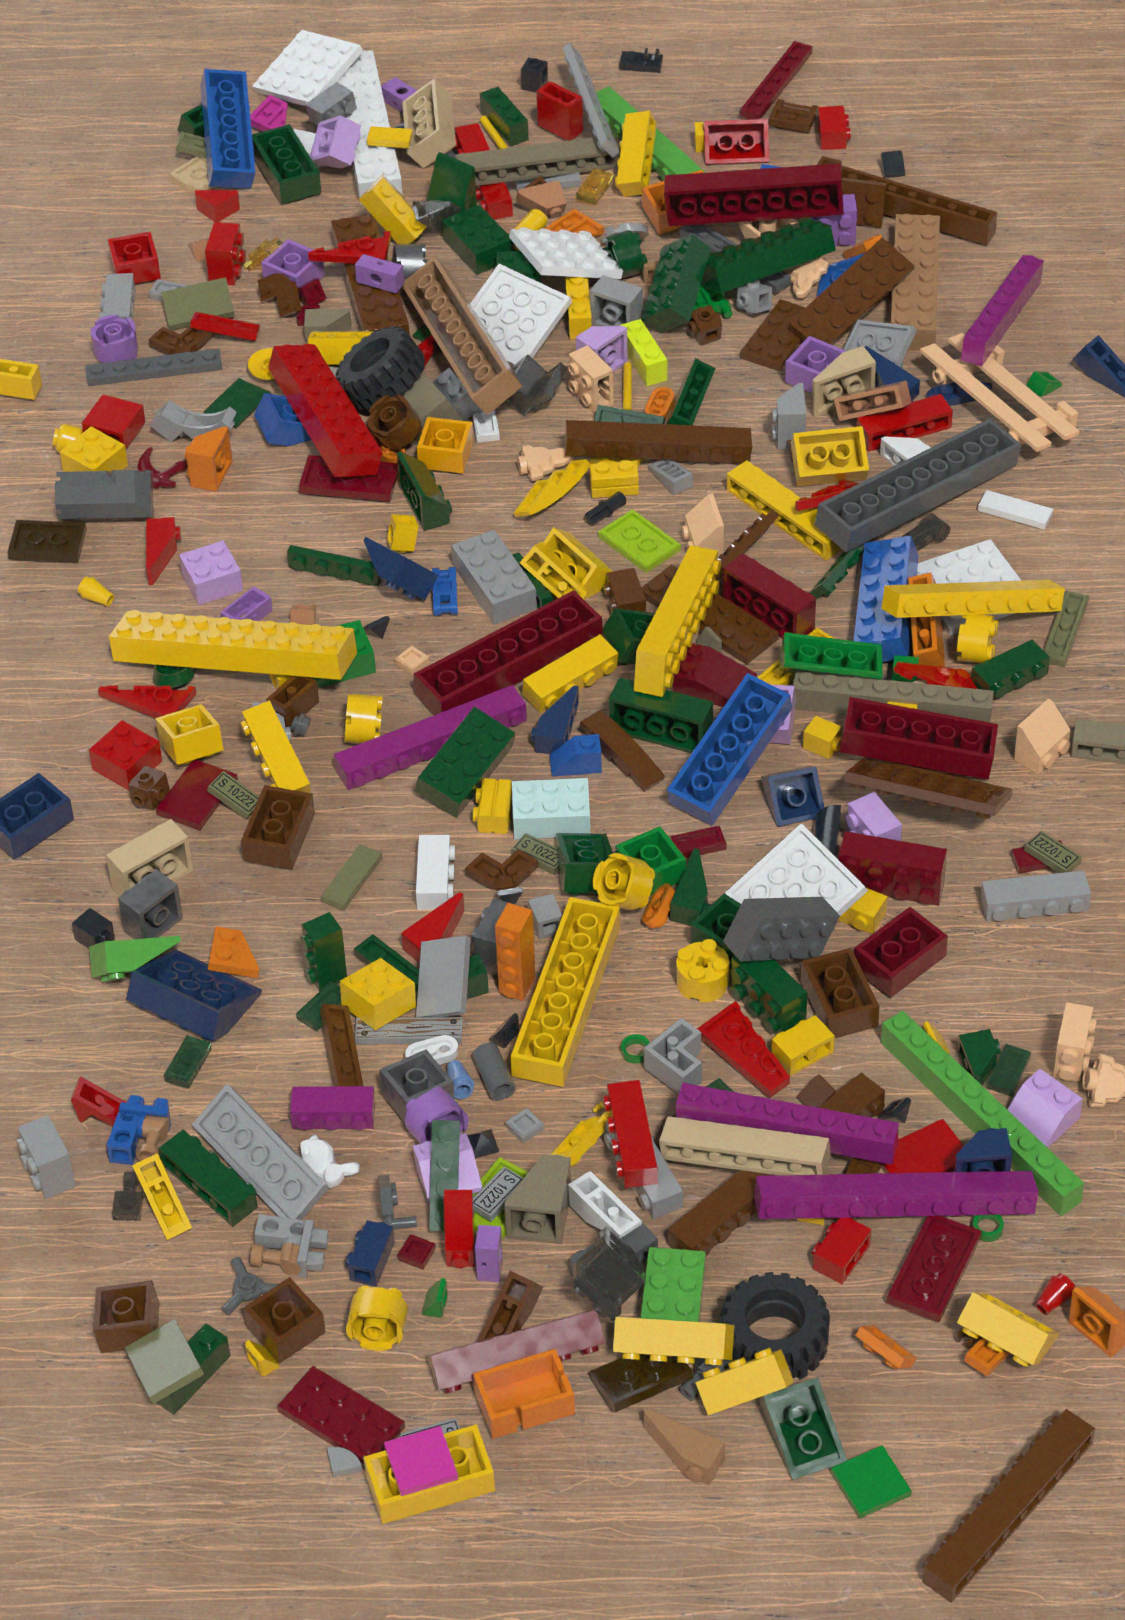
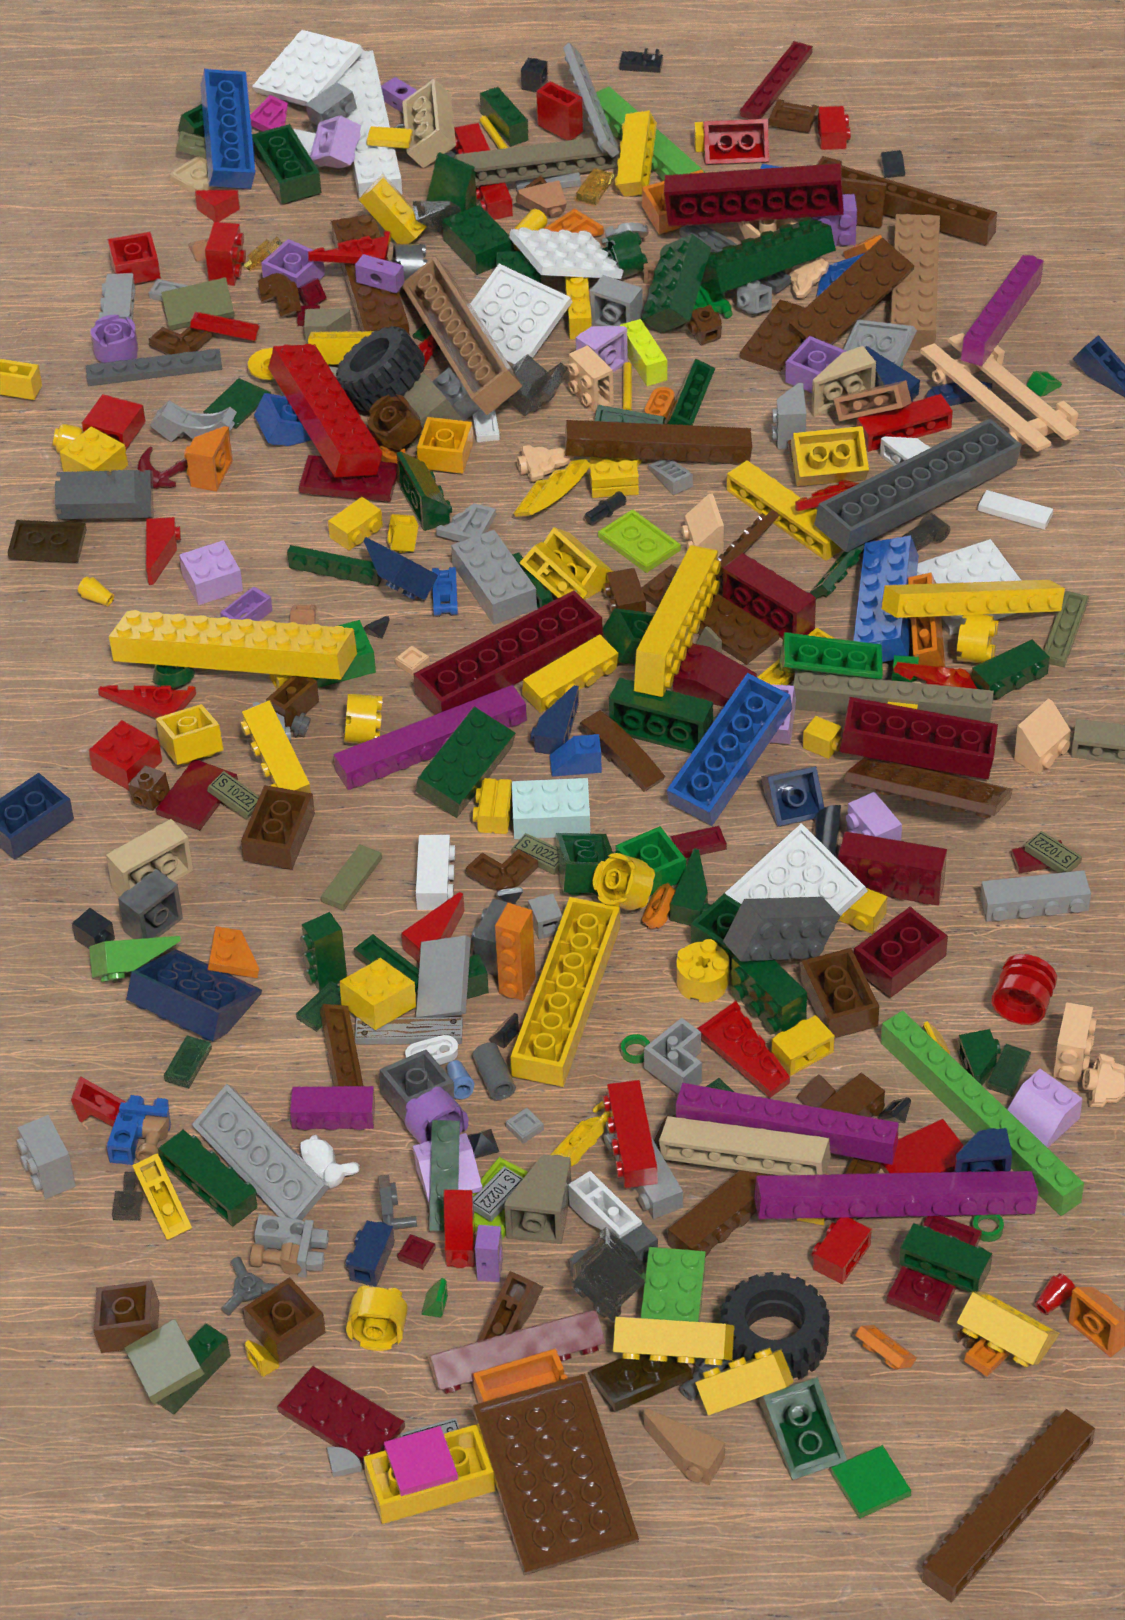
(355, 523): none -> yellow brick
(468, 524): none -> light grey wing
(555, 1474): none -> reddish brown plate
(945, 1258): none -> dark green brick
(1024, 989): none -> red wheel

